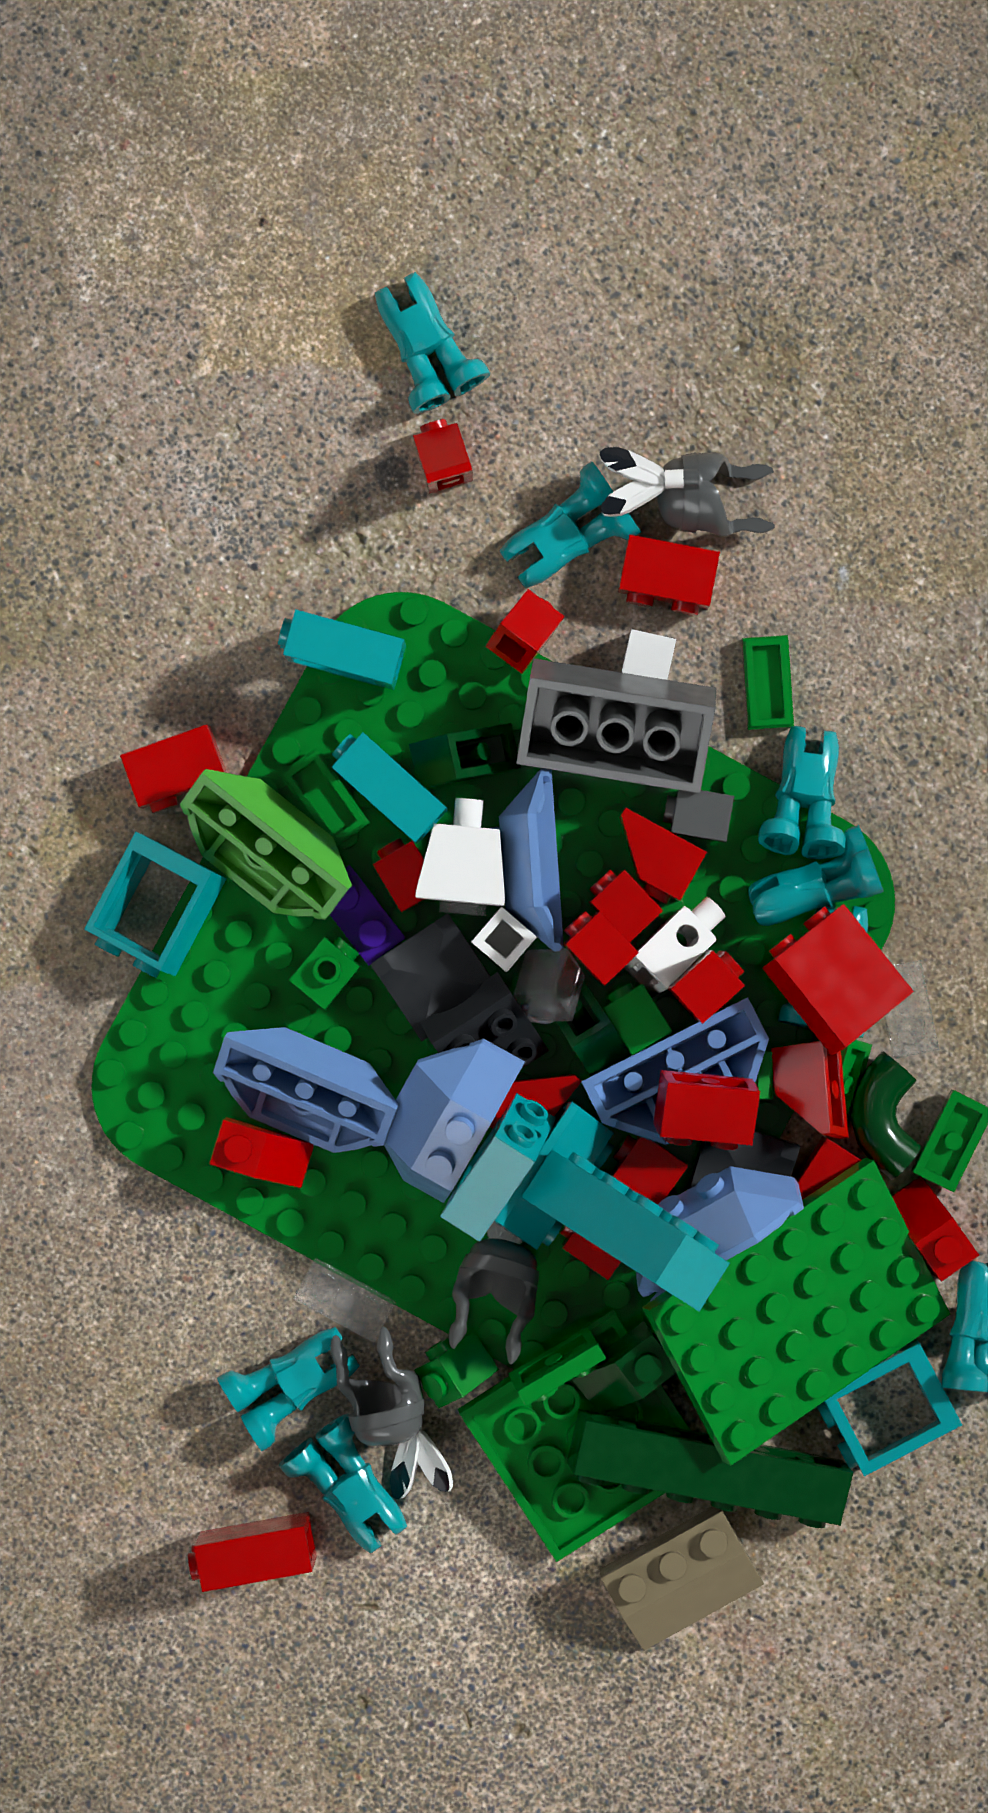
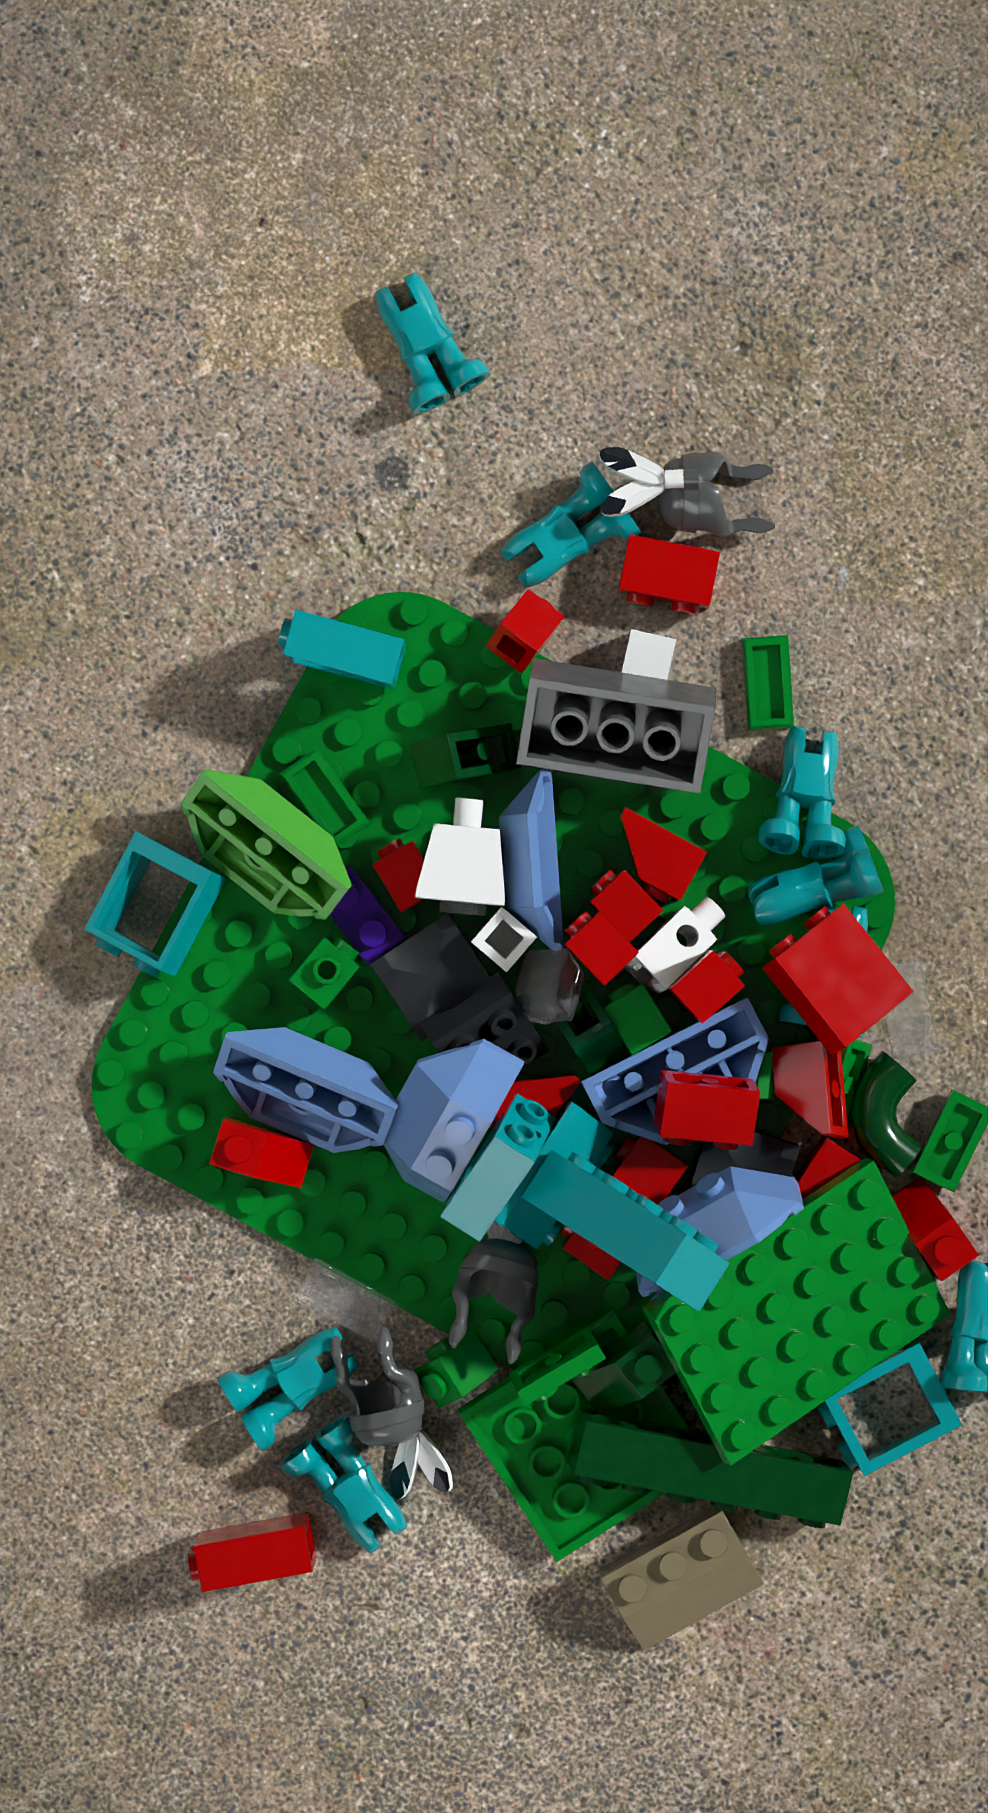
(171, 767): red brick -> none
(388, 786): teal window -> none
(442, 456): red slope -> none
(699, 814): dark grey brick -> none

